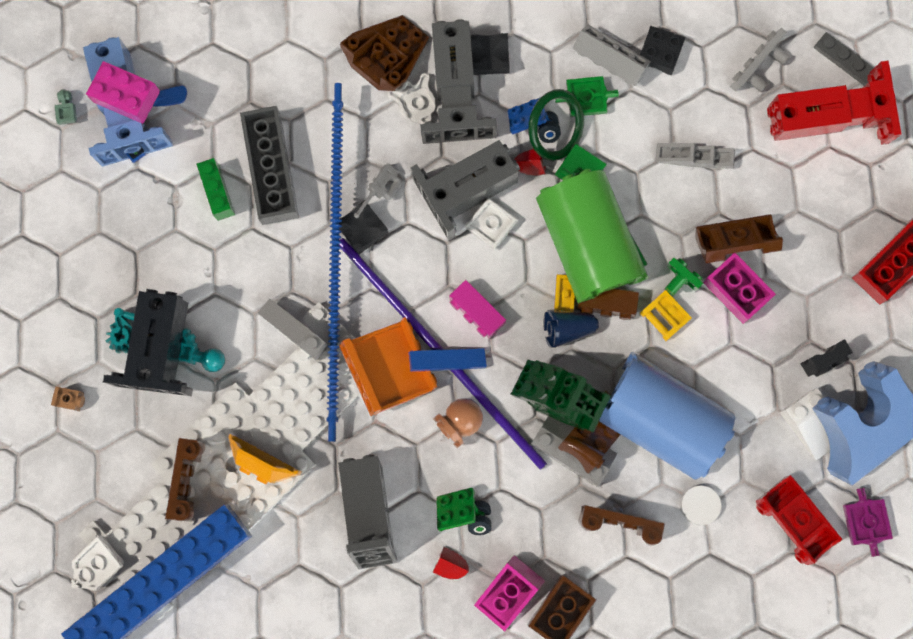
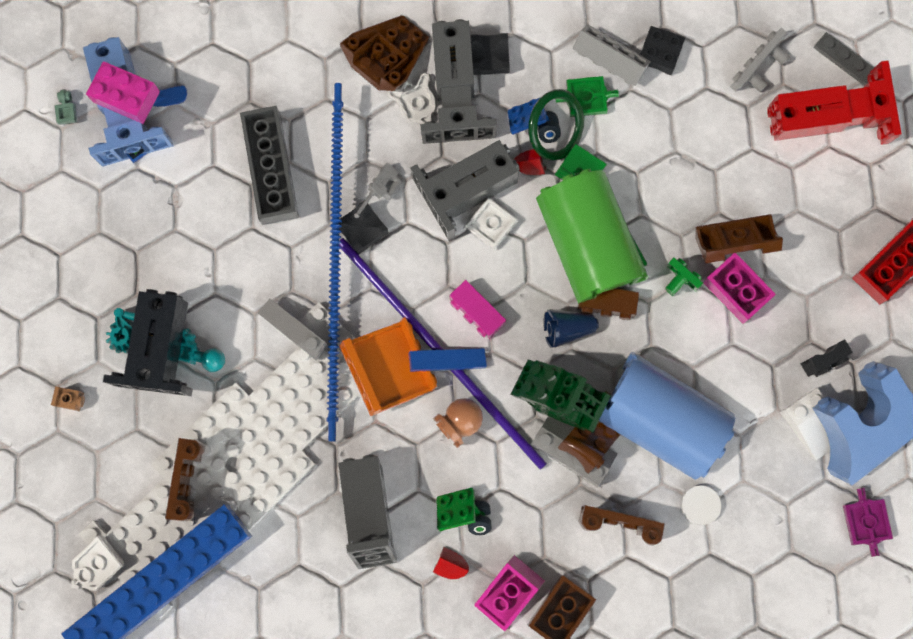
(215, 189): green brick -> none
(260, 463): light orange wedge -> none
(563, 294): yellow plate -> none
(670, 311): yellow plate -> none
(695, 156): light grey slope -> none
(799, 520): red piece -> none

